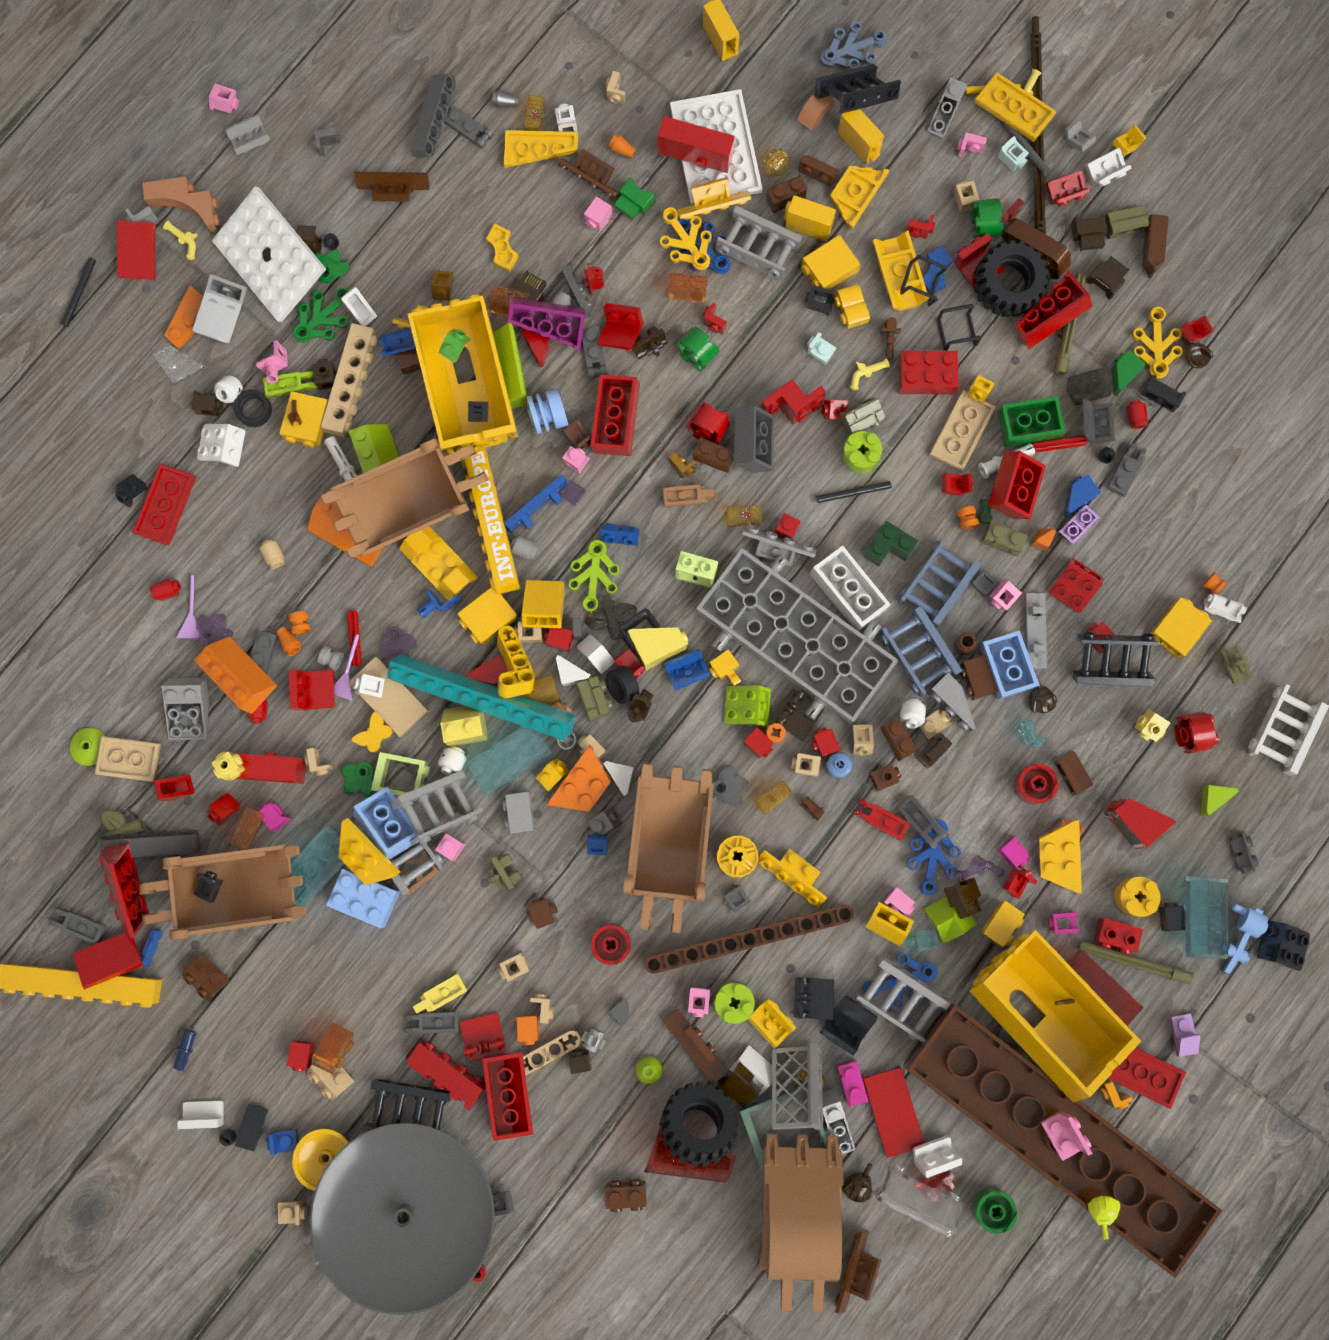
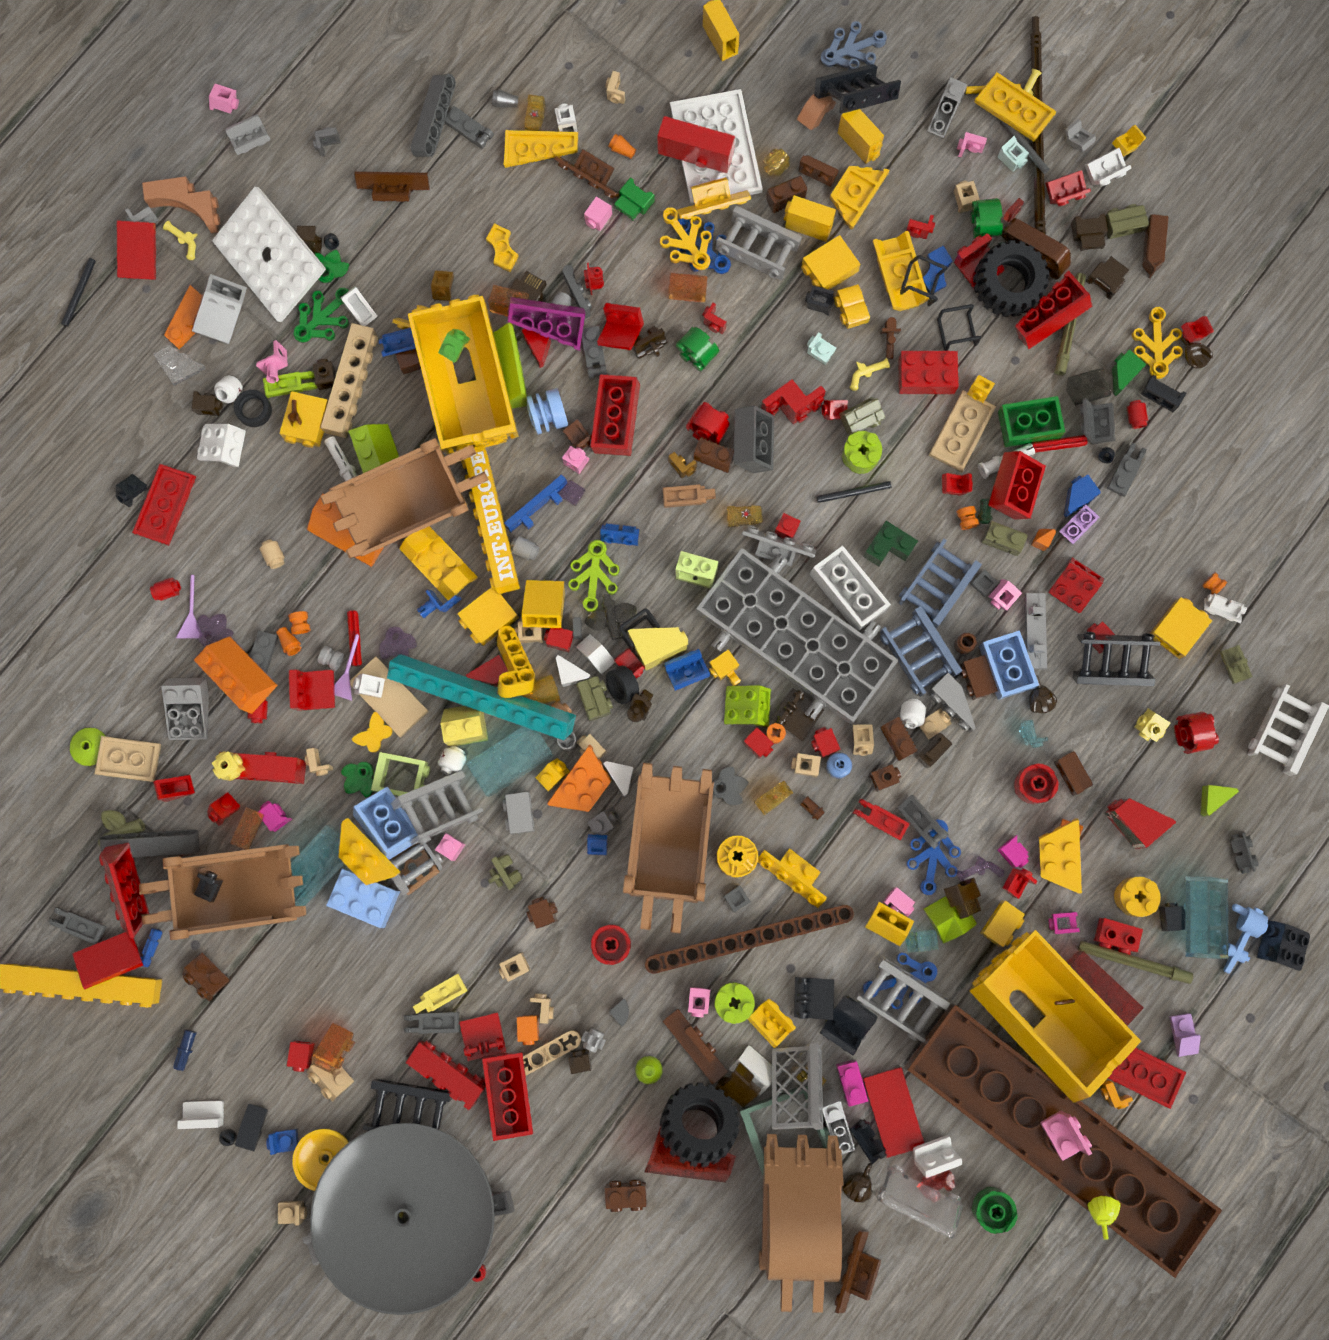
(477, 411): black tile -> none
(864, 1136): none -> black hinge

